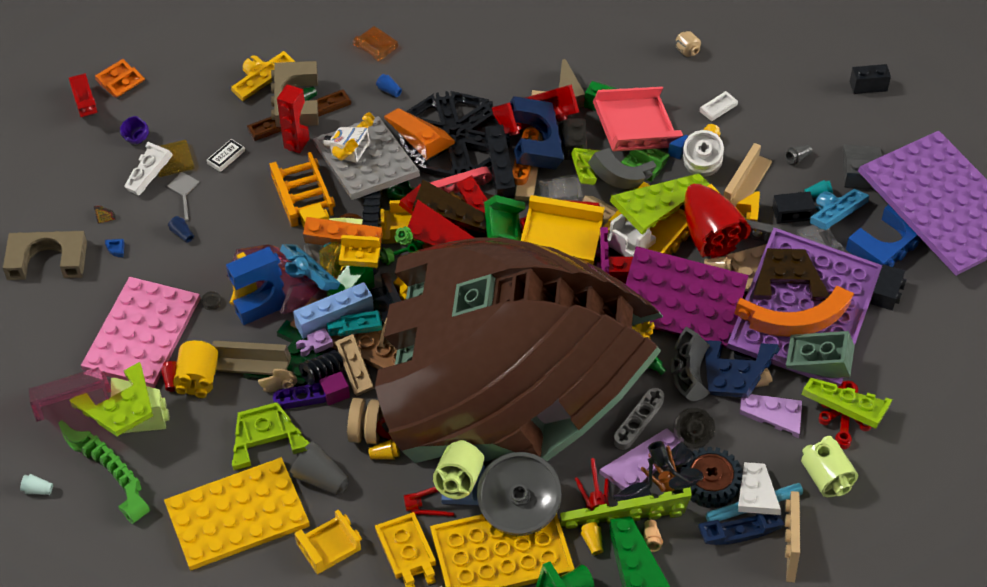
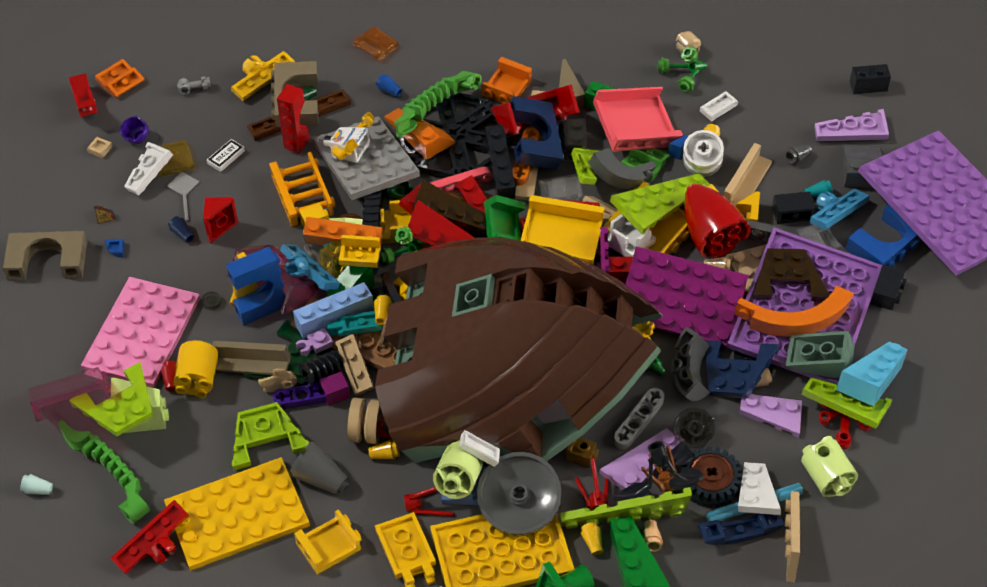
(99, 147): none -> tan tile
(152, 539): none -> red plate
(184, 85): none -> light grey bar
(219, 216): none -> red slope
(381, 308): none -> yellow cone
(417, 107): none -> bright green piece
(479, 448): none -> white tile
(507, 81): none -> orange panel
(581, 452): none -> pearl gold brick
(690, 56): none -> bright green plant
(863, 127): none -> lavender wing
(873, 373): none -> medium azure wedge

